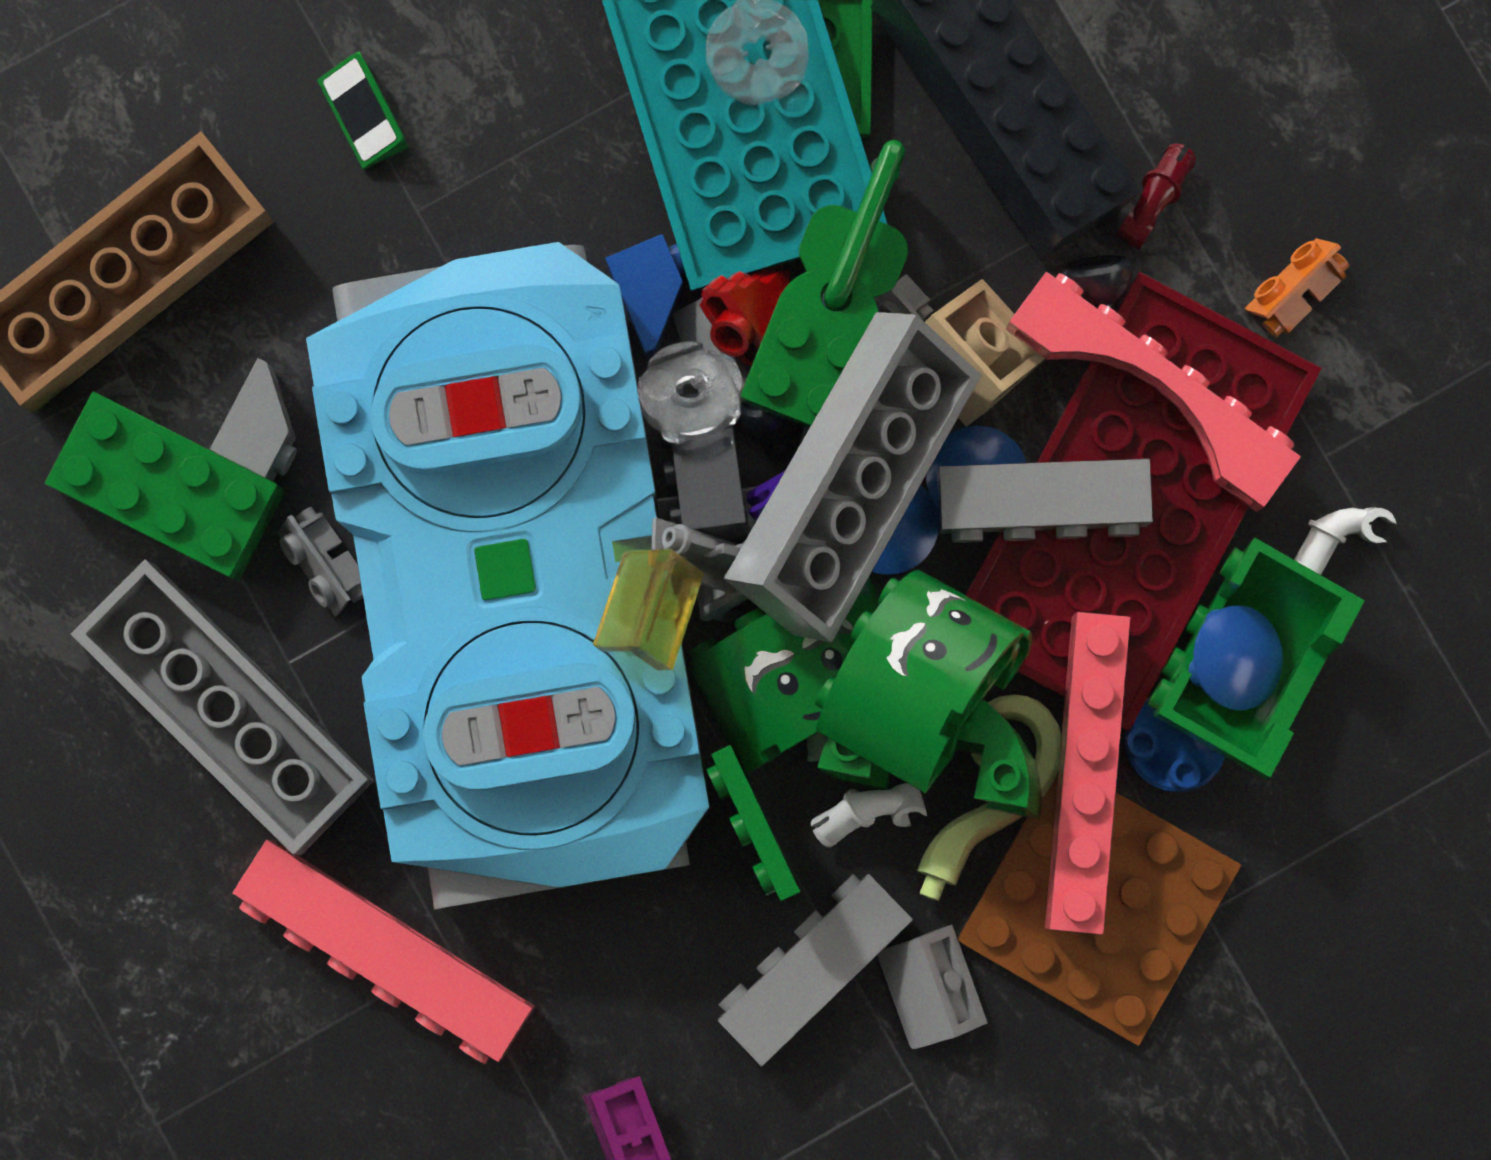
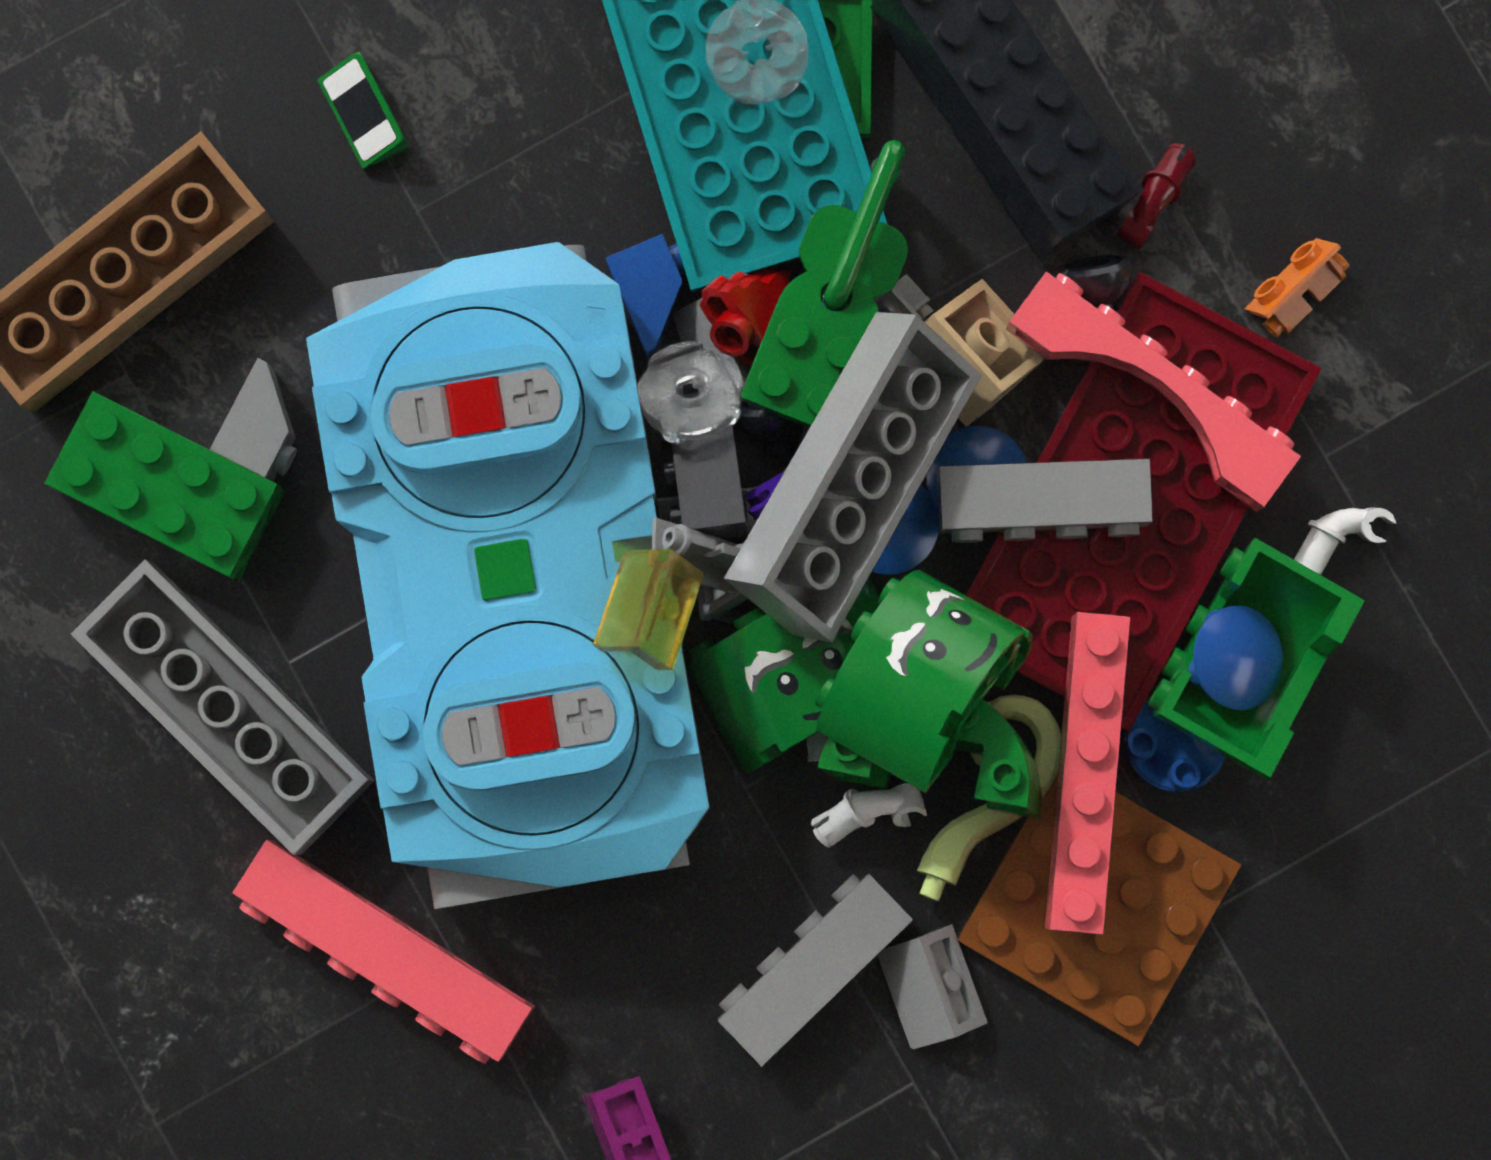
(307, 543): light grey hinge -> none
(751, 824): green plate -> none

